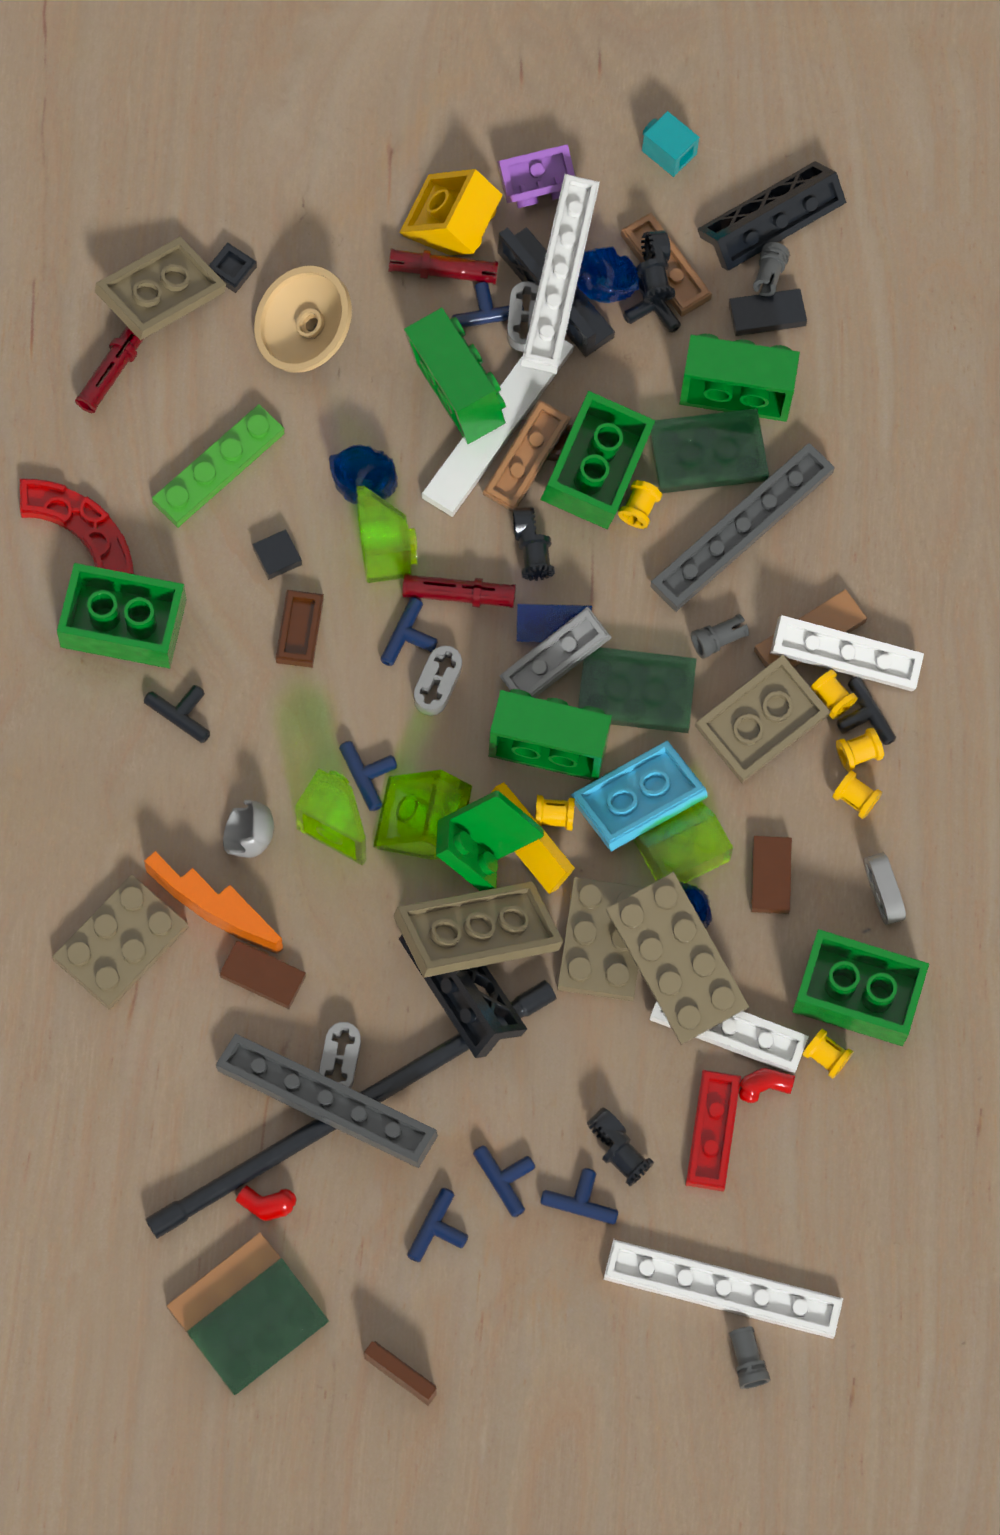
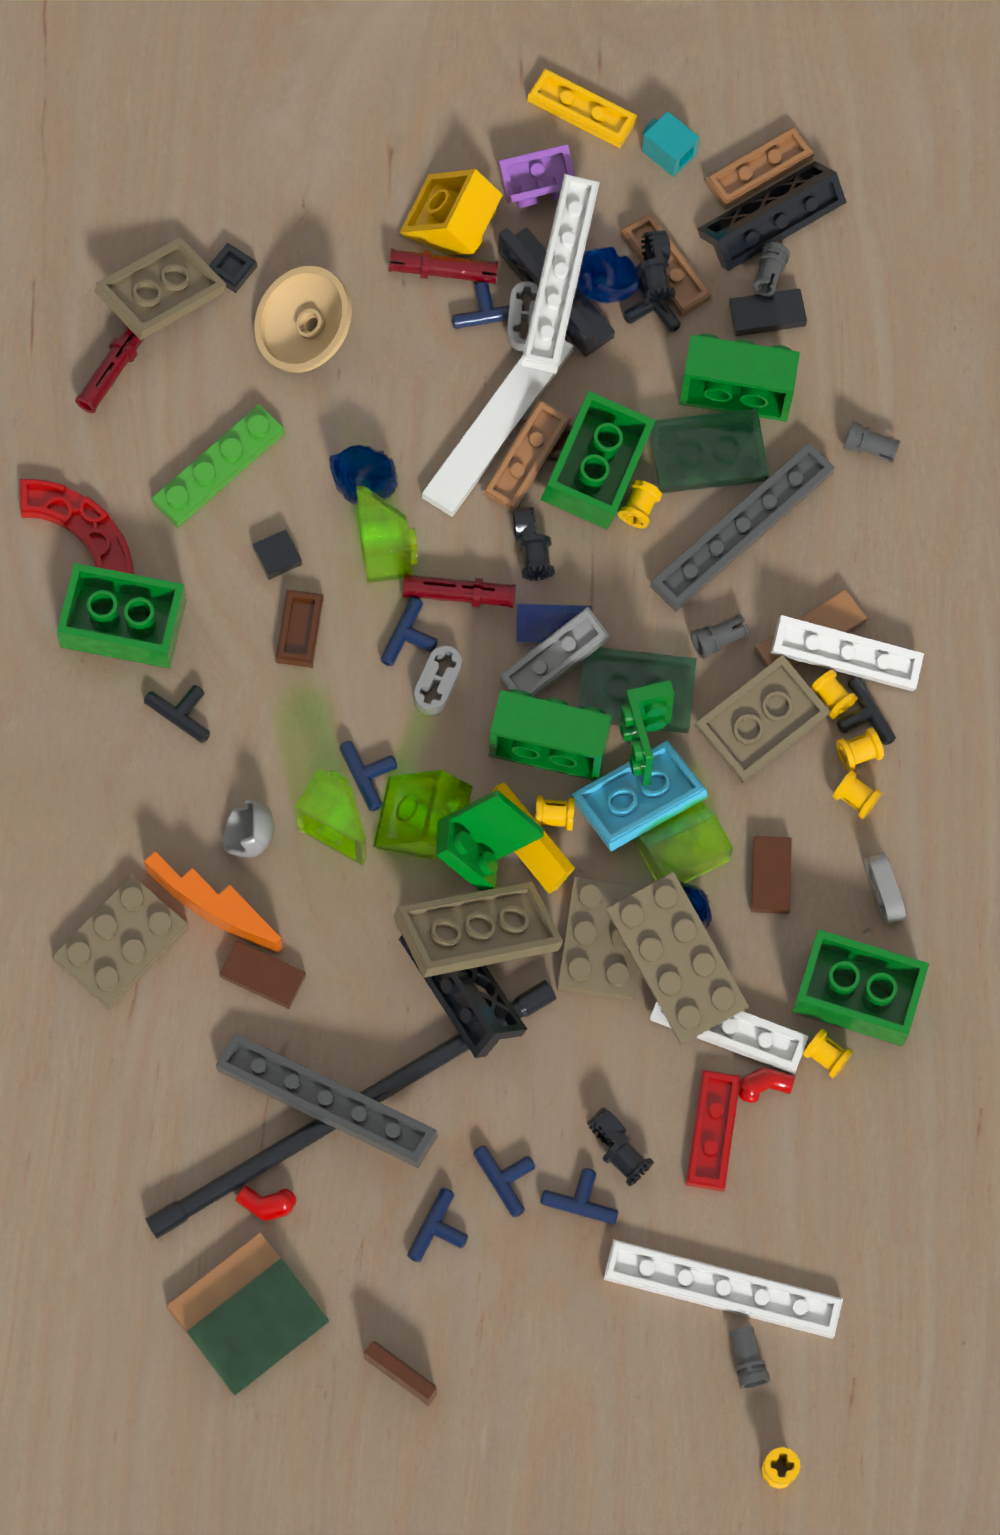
(351, 1055): light grey beam -> none
(456, 374): green brick -> none
(582, 108): none -> yellow tile
(645, 711): none -> green bracket
(759, 167): none -> medium nougat tile
(790, 1461): none -> yellow bush
(870, 442): none -> dark grey pin

